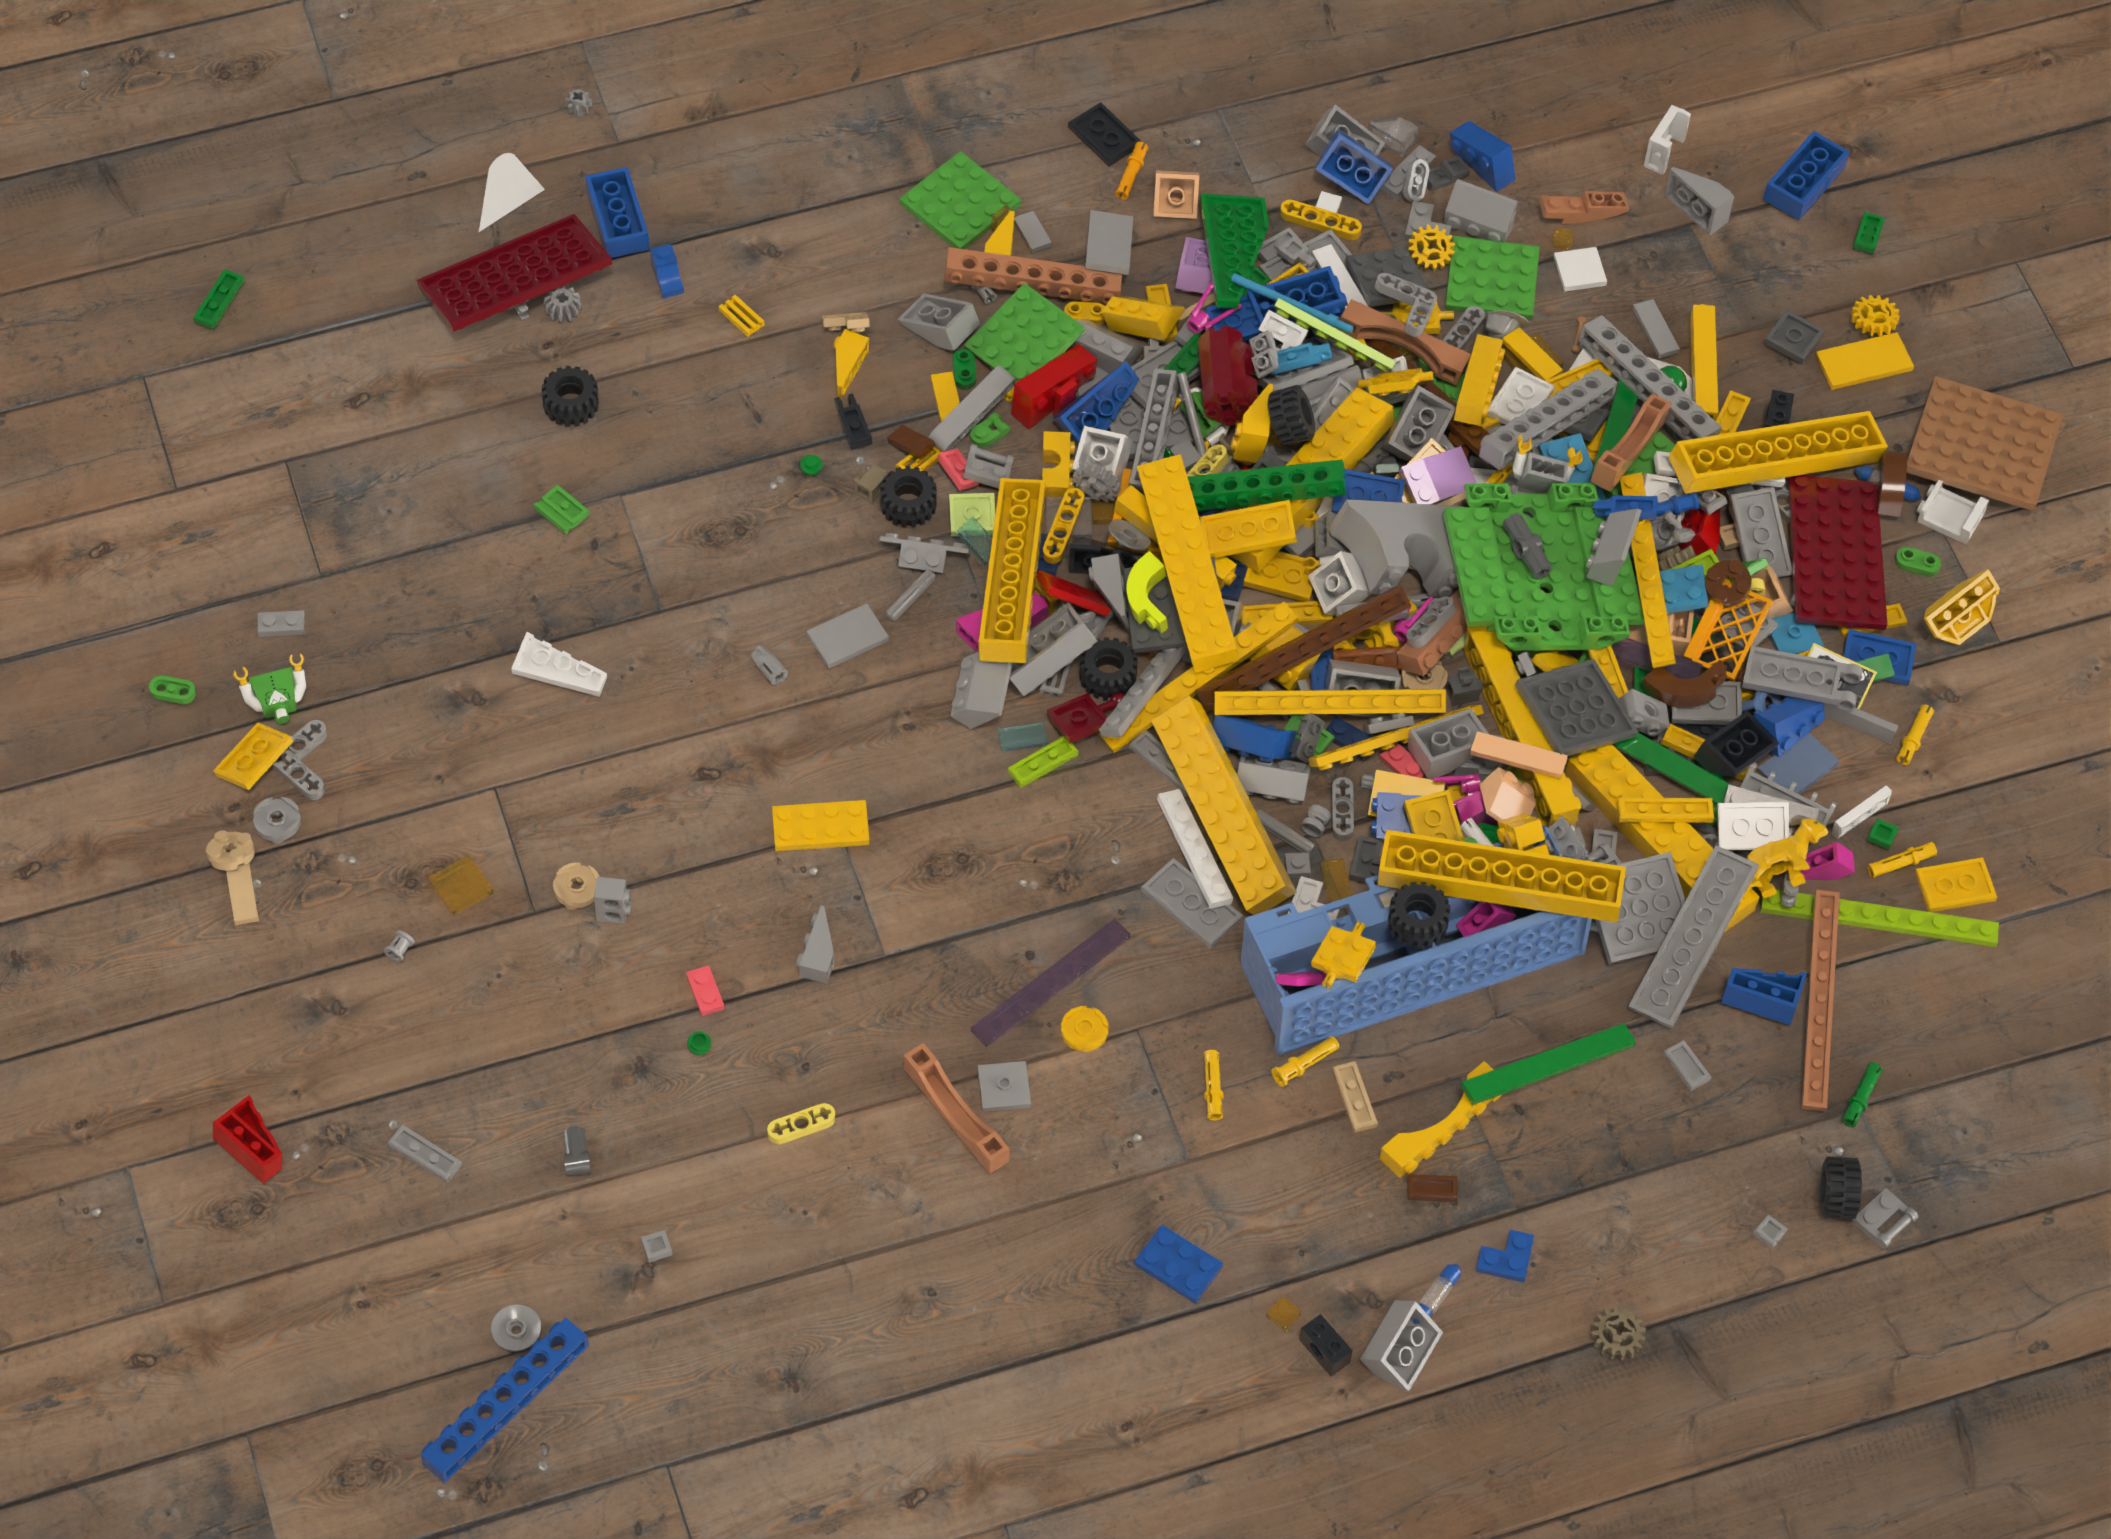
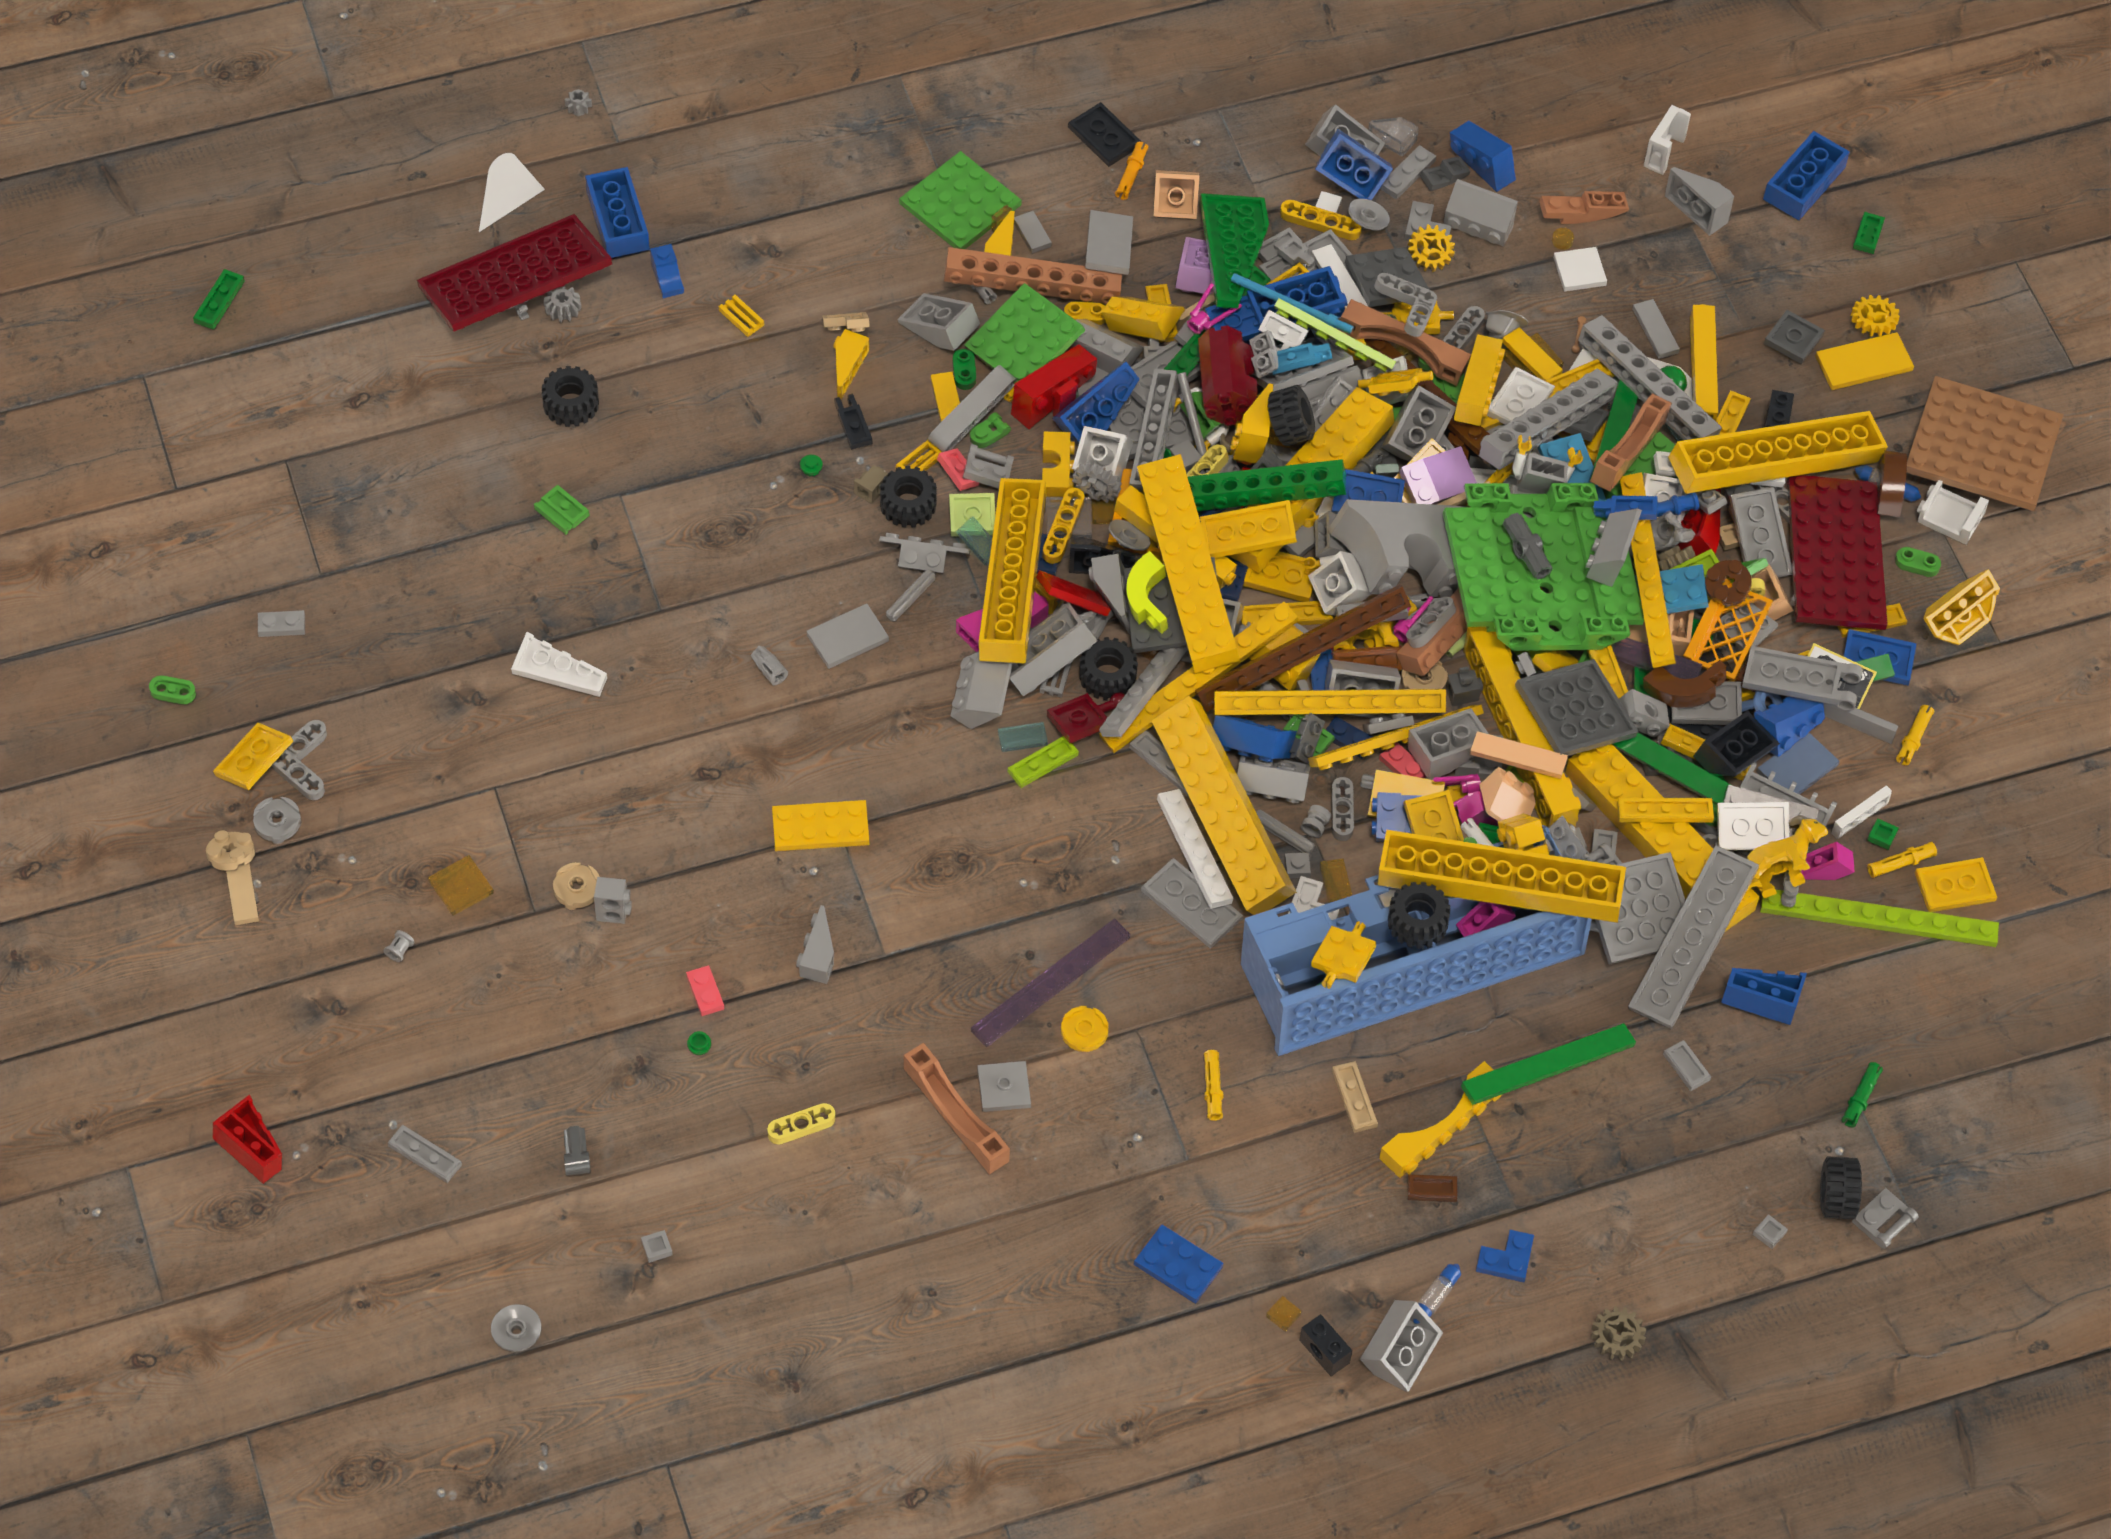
(274, 692): torso -> none
(444, 1464): blue brick -> none
(911, 441): reddish brown tile -> none
(1296, 1065): yellow pin -> none
(1301, 978): dark pink tile -> none
(1366, 859): dark grey plate -> none
(1368, 214): none -> light grey dish
(1416, 183): light grey plate -> none
(1492, 276): bright green plate -> none
(1794, 636): dark azure plate -> none
(1820, 1001): nougat plate -> none

